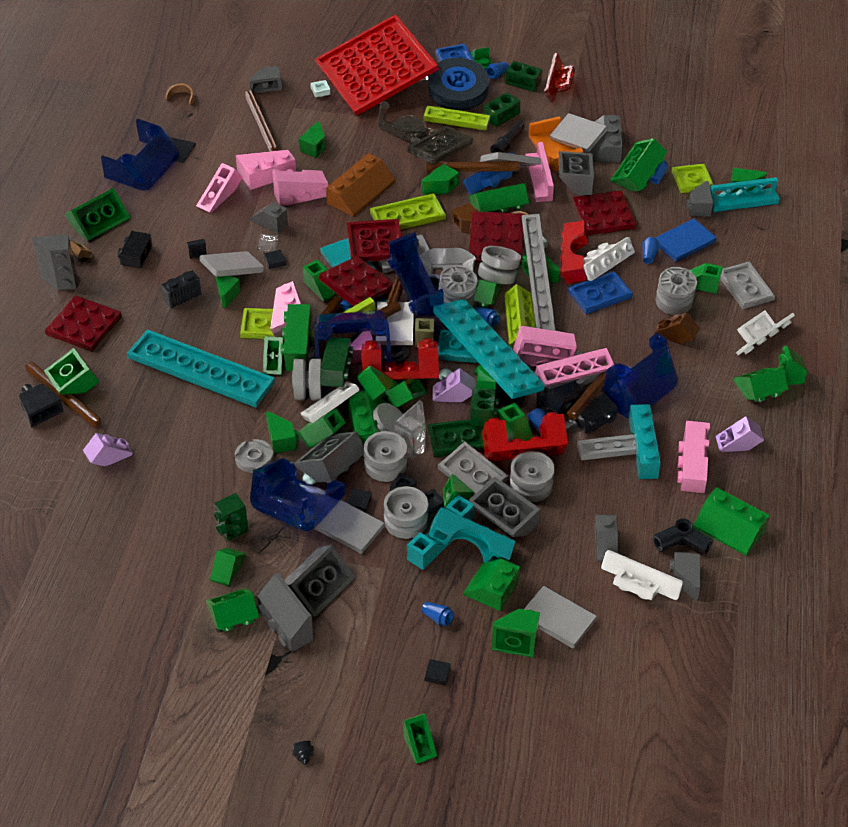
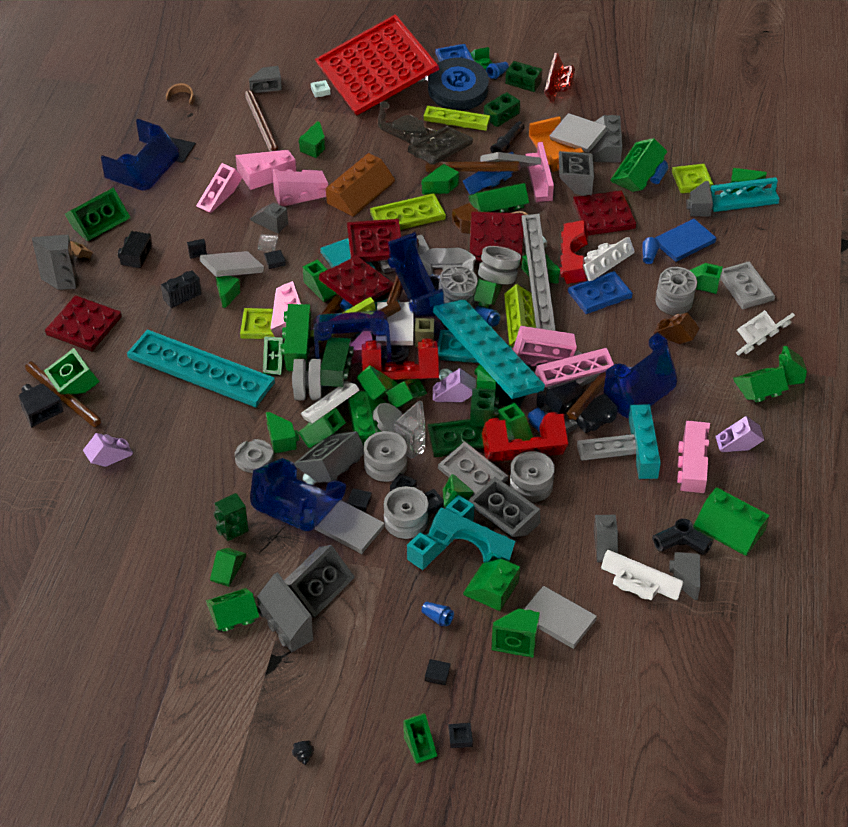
(460, 735): none -> black plate

